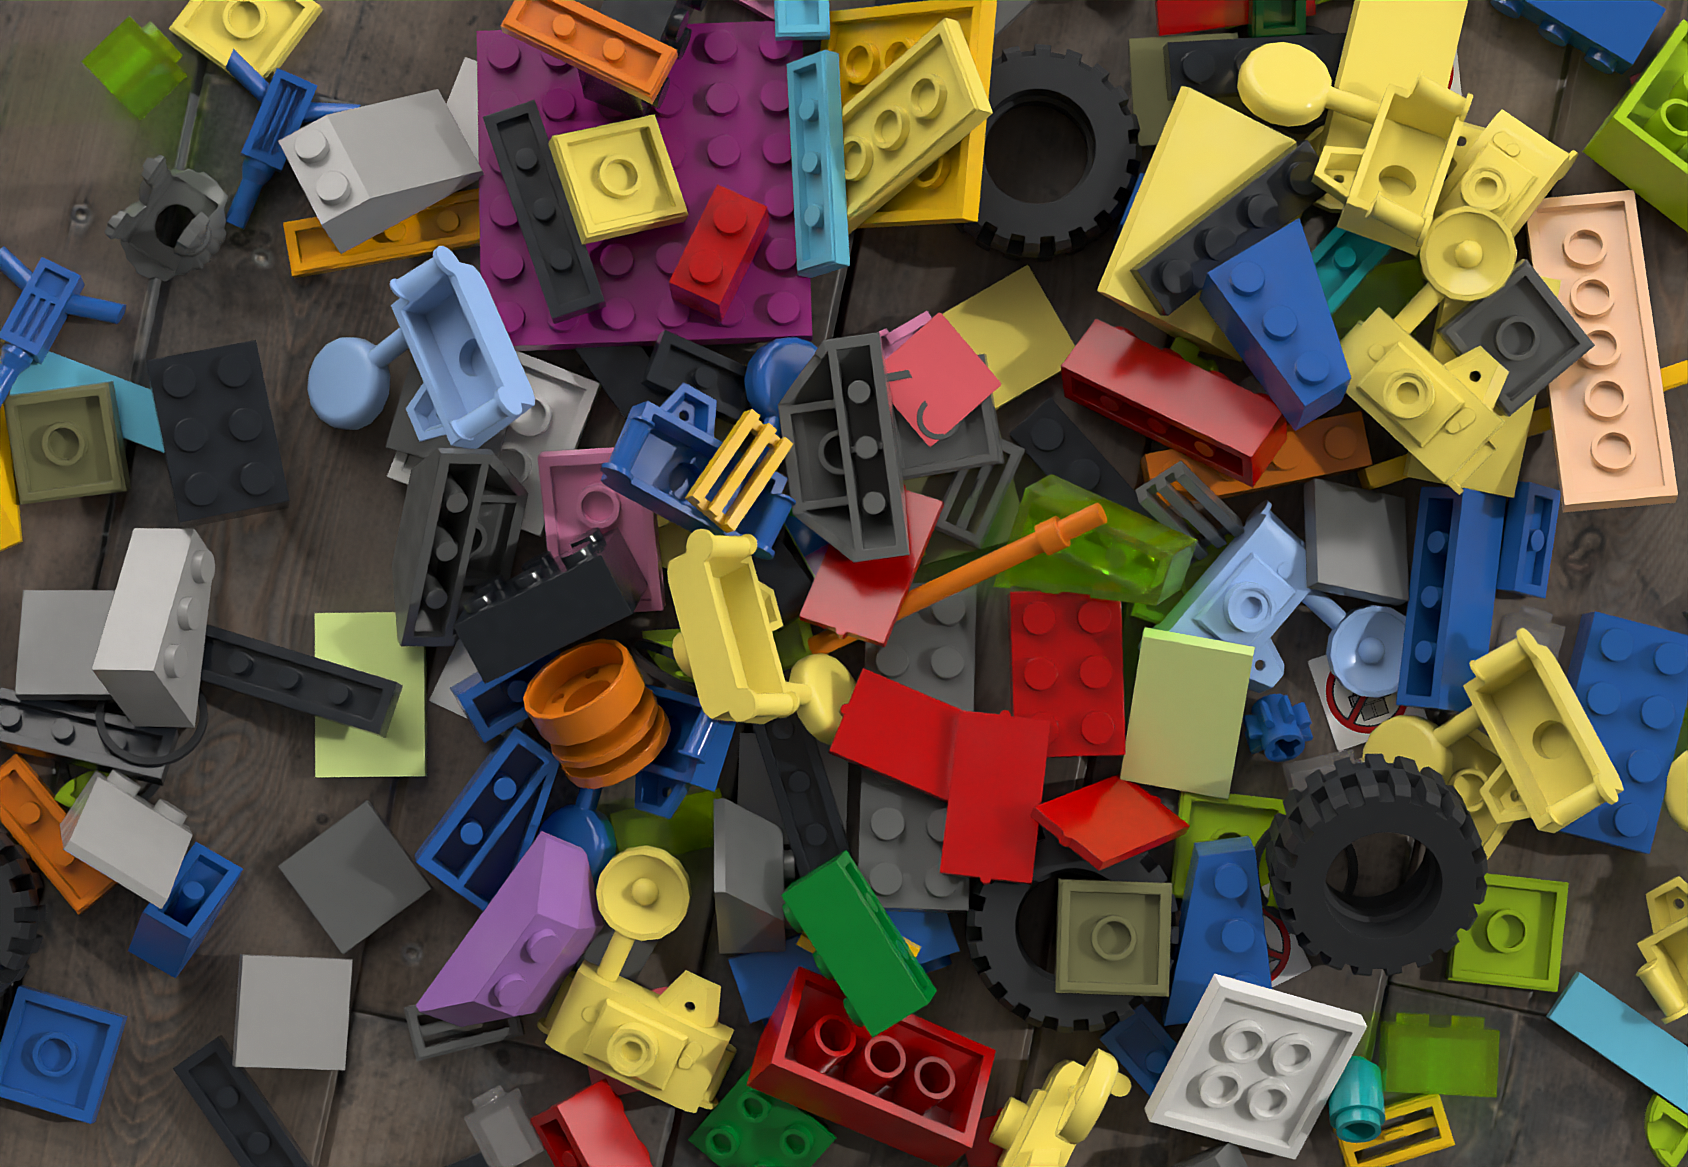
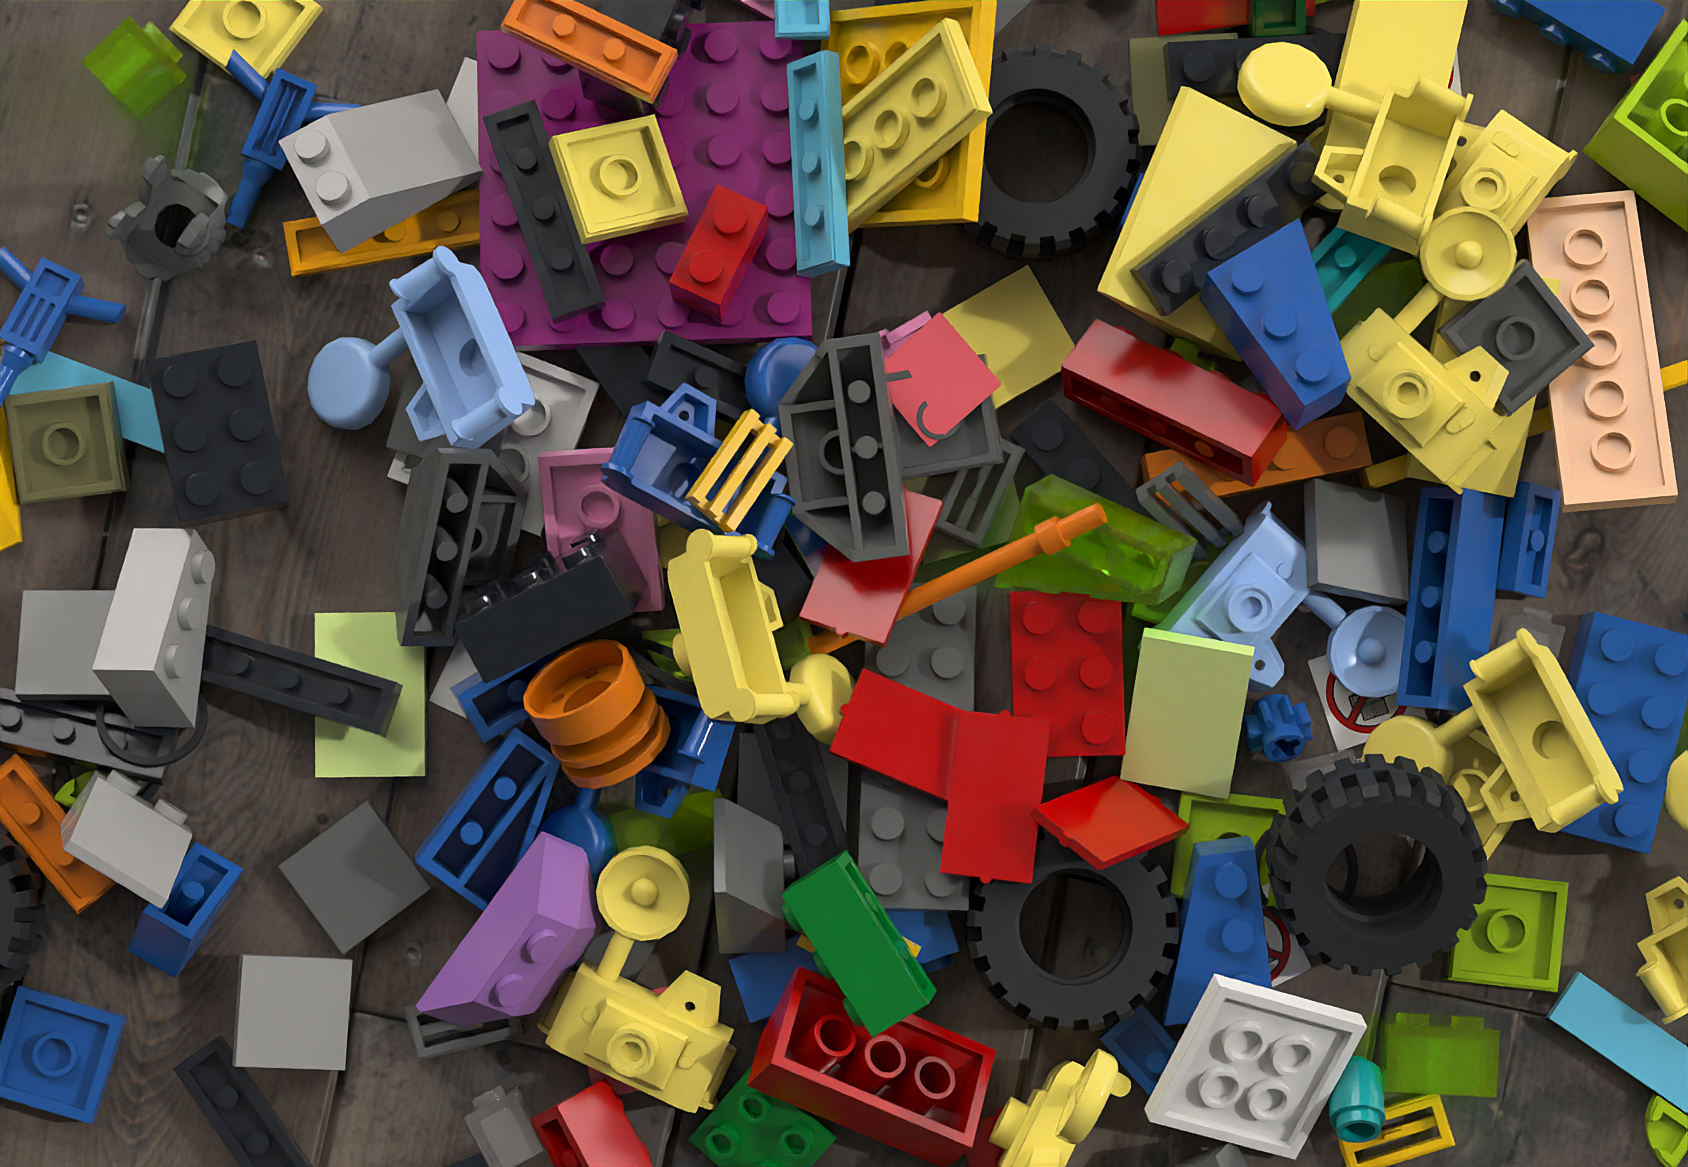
(1113, 937): olive tile -> none

